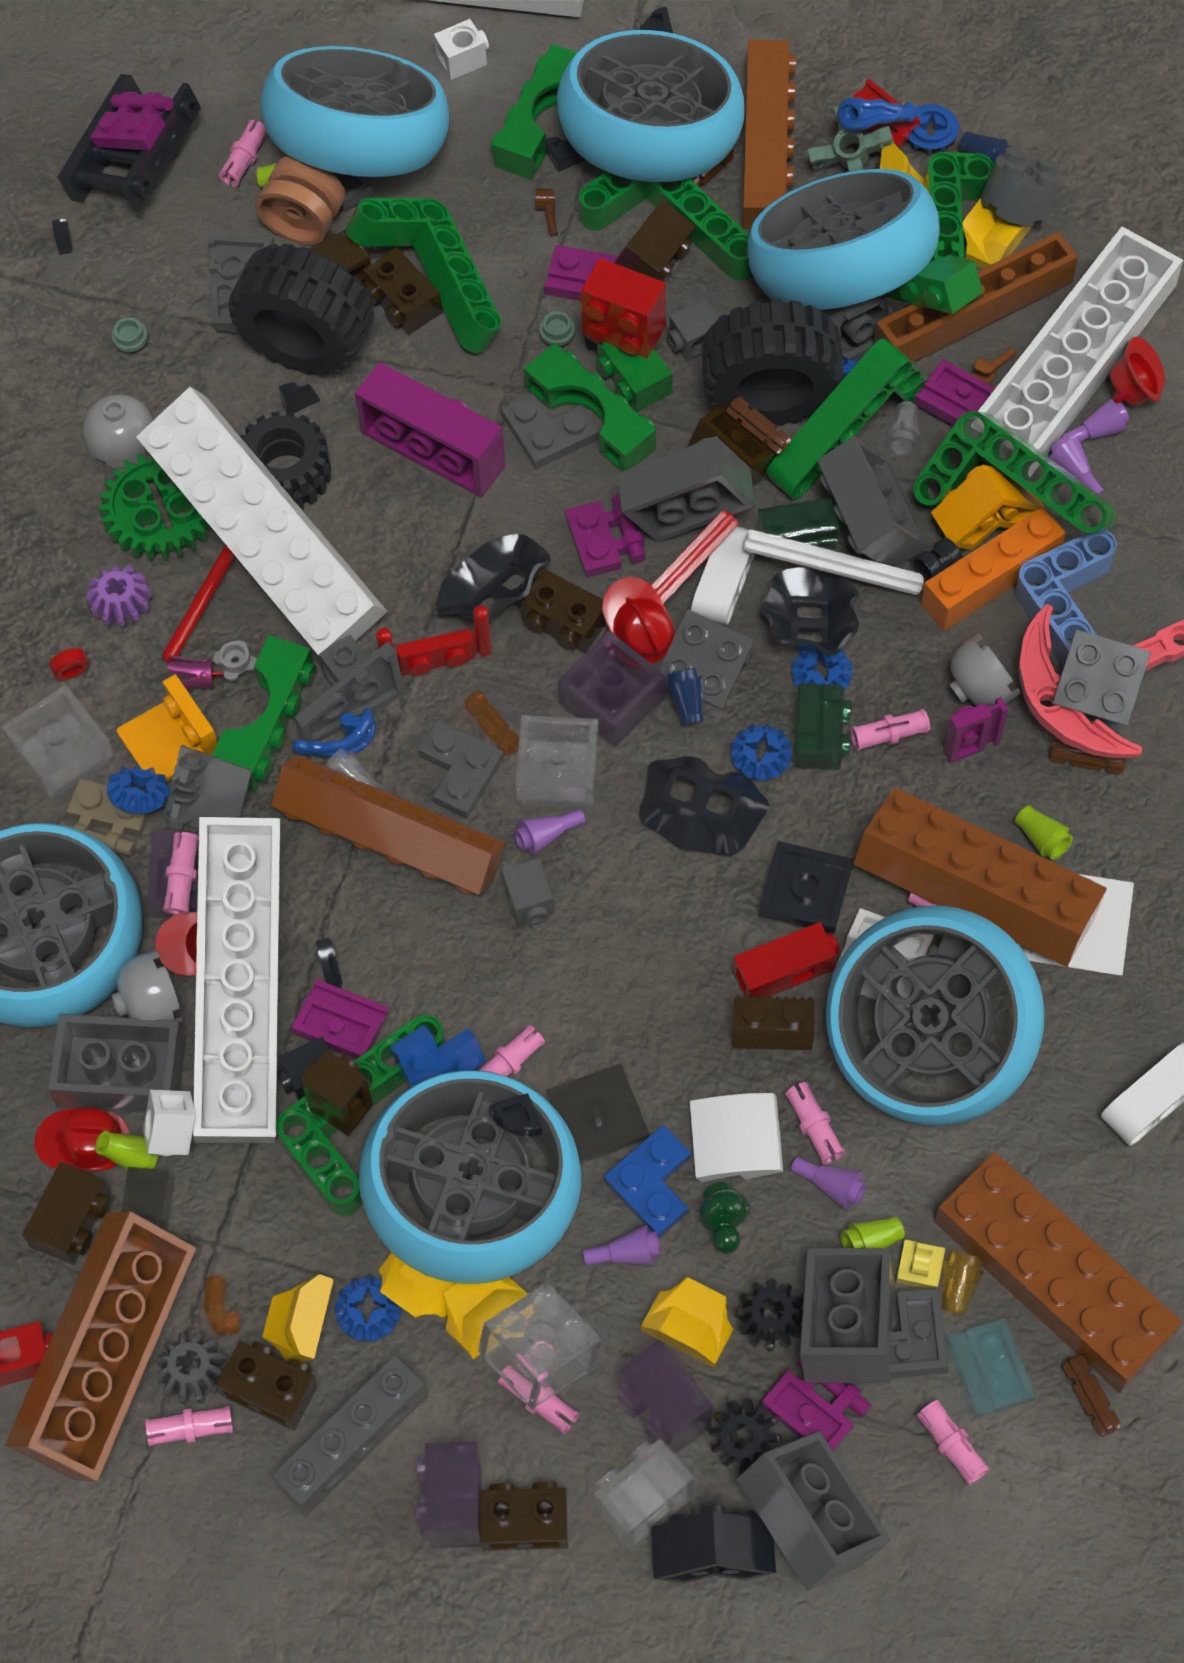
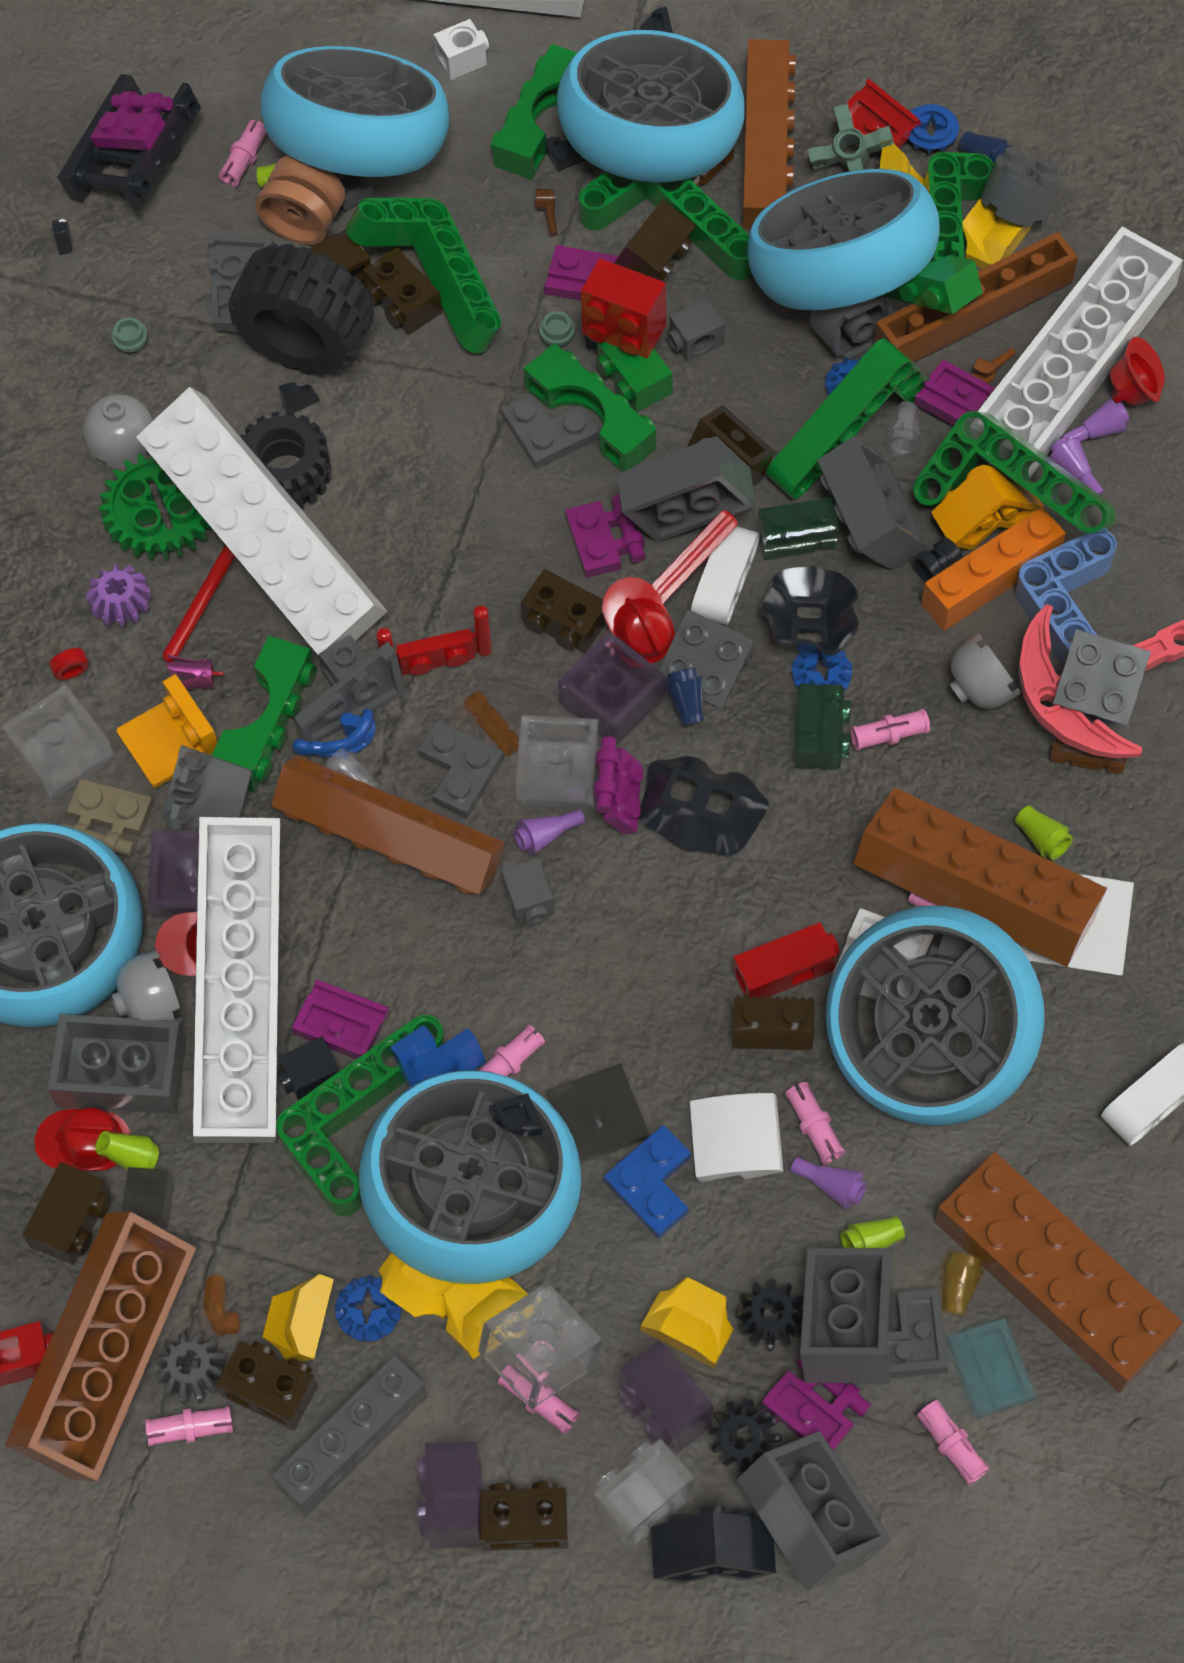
(133, 799): blue gear -> none
(169, 1122): white brick -> none
(181, 873): bright pink pin -> none
(234, 650): light grey plate -> none
(329, 962): black tile -> none
(337, 1091): dark brown brick -> none
(430, 429): magenta brick -> none
(487, 570): black piece -> none
(618, 786): none -> magenta plate
(633, 1248): medium lavender cone -> none
(722, 1213): dark green animal -> none
(758, 425): reddish brown axle -> none
(772, 763): blue gear -> none
(774, 358): black tyre -> none
(806, 886): black plate -> none
(833, 562): white axle -> none
(861, 114): blue piece -> none
(920, 1265): light yellow tile -> none
(973, 728): magenta plate -> none
(1091, 1395): reddish brown axle -> none

